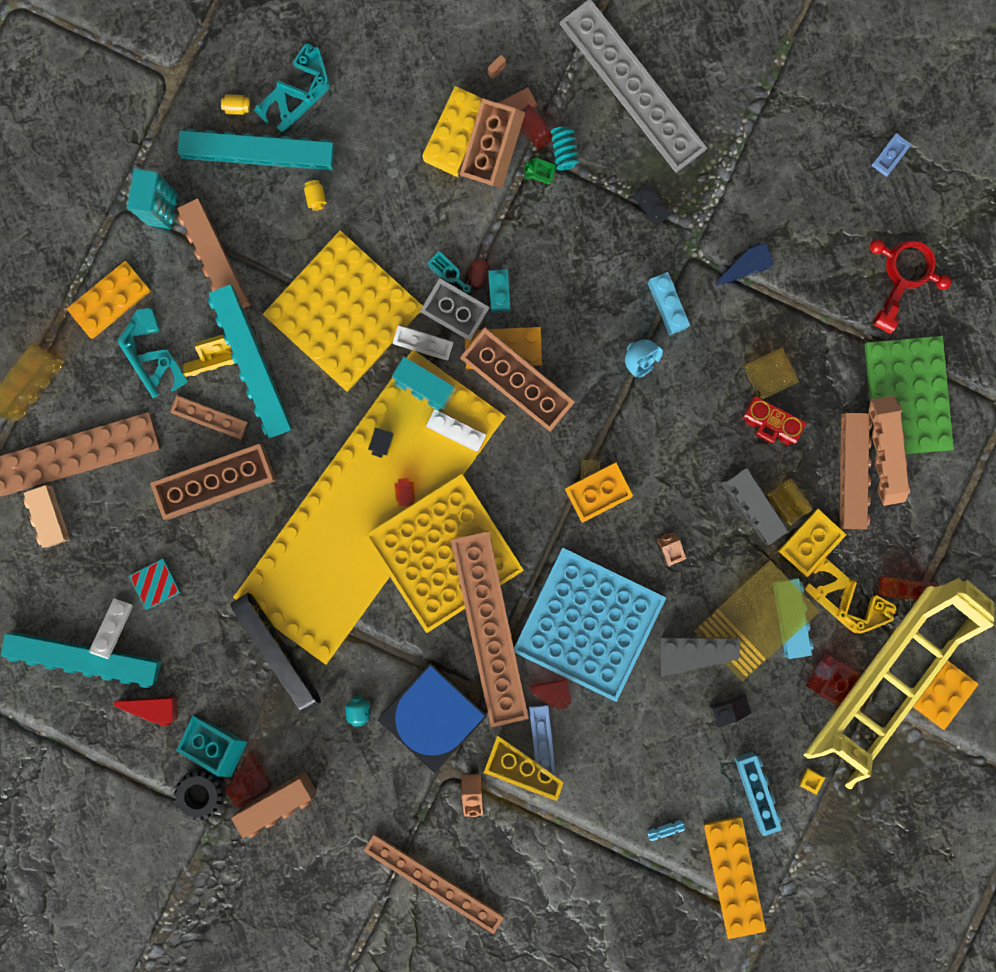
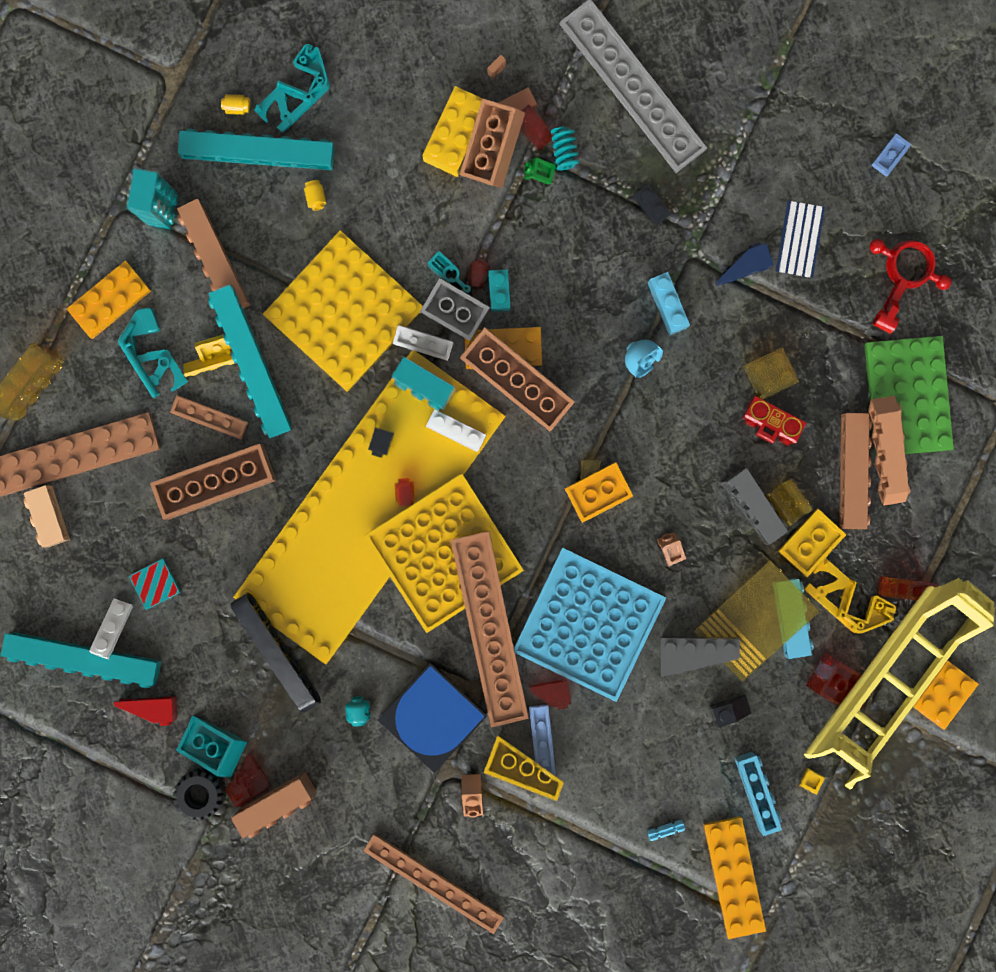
(800, 239): none -> sticker

